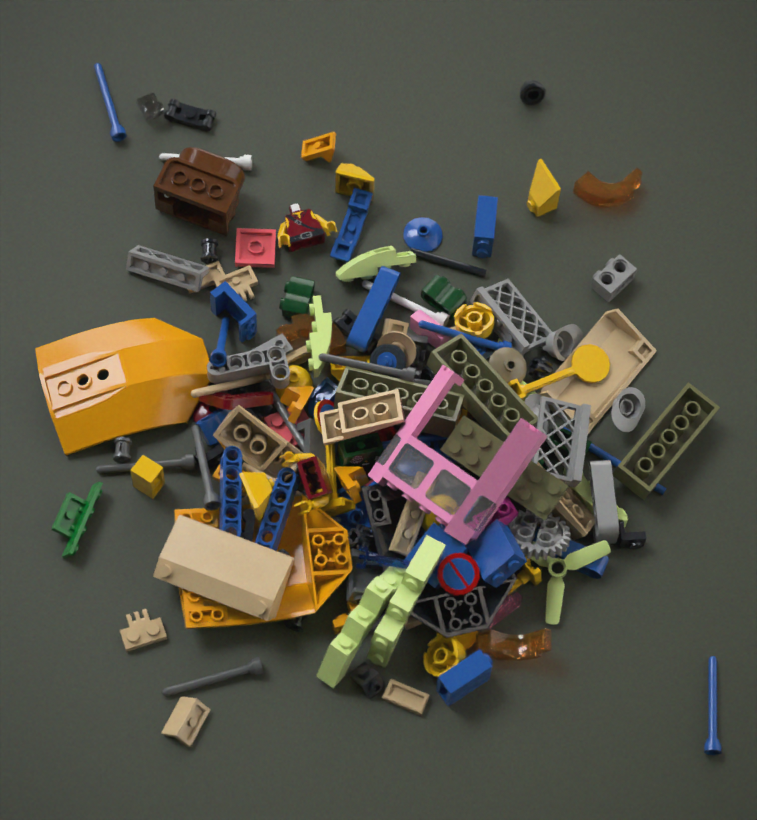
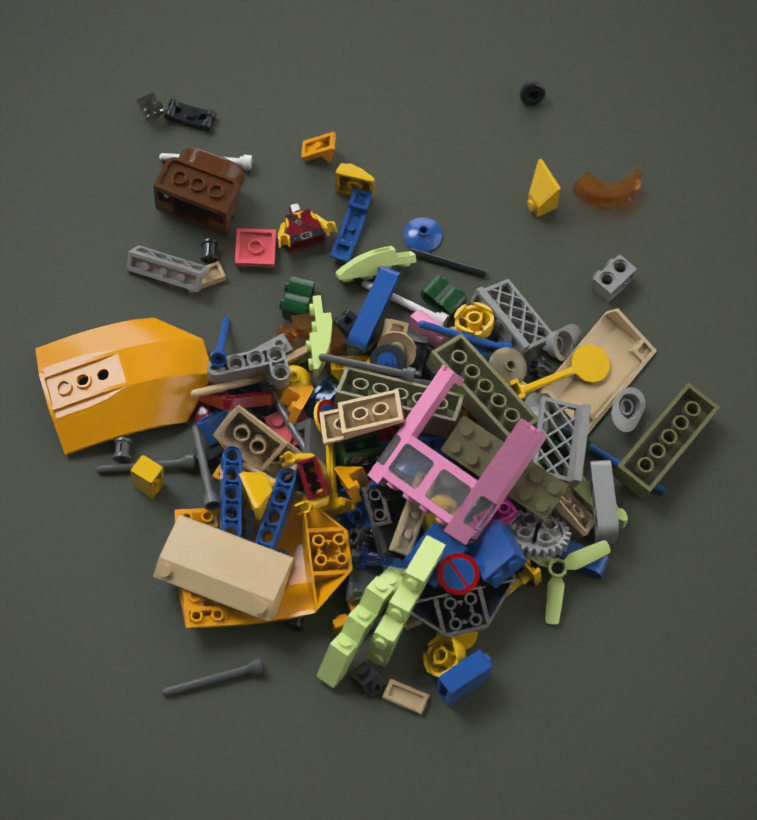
(73, 517): green bracket -> none
(117, 131): blue piece -> none
(142, 631): tan hinge -> none
(186, 720): tan panel -> none
(226, 298): blue panel -> none
(240, 281): tan hinge -> none
(484, 226): blue brick -> none
(509, 605): clear pink plate -> none
(514, 647): clear orange arch -> none
(633, 540): black bracket -> none
(712, 744): blue piece -> none

